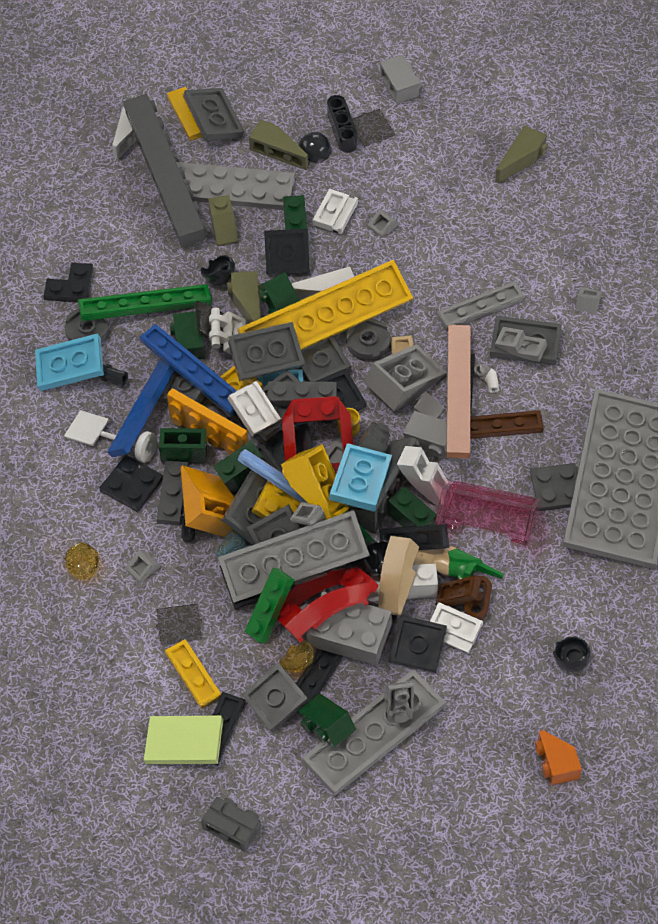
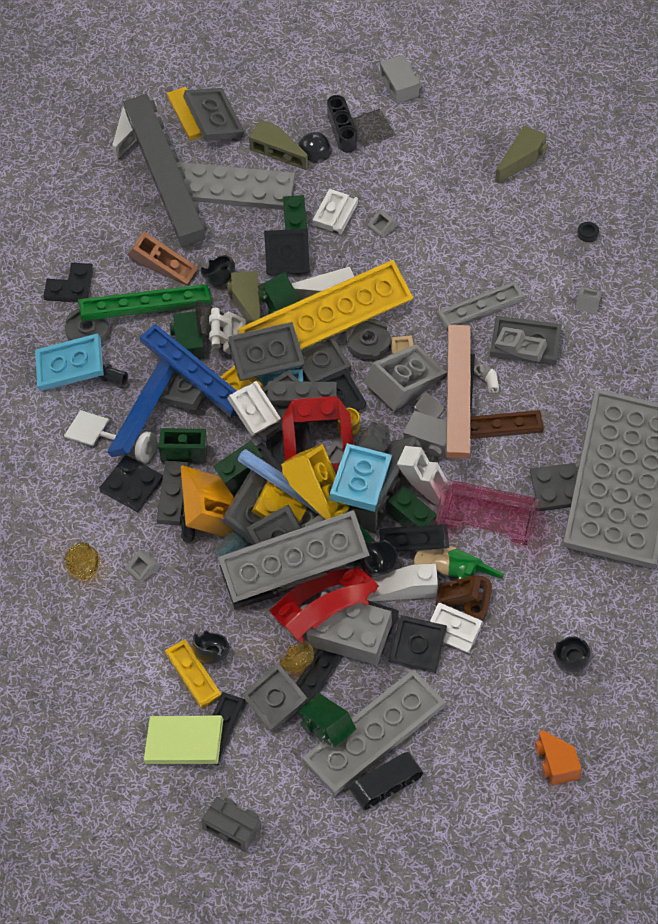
(161, 259): none -> nougat slope
(179, 624): clear smoke piece -> none
(196, 416): light orange plate -> none
(210, 647): none -> black hair
(223, 220): olive slope -> none
(269, 605): green plate -> none
(308, 514): light grey slope -> none
(386, 779): none -> black beam
(397, 574): tan slope -> none
(399, 701): light grey slope -> none
(588, 231): none -> black tile

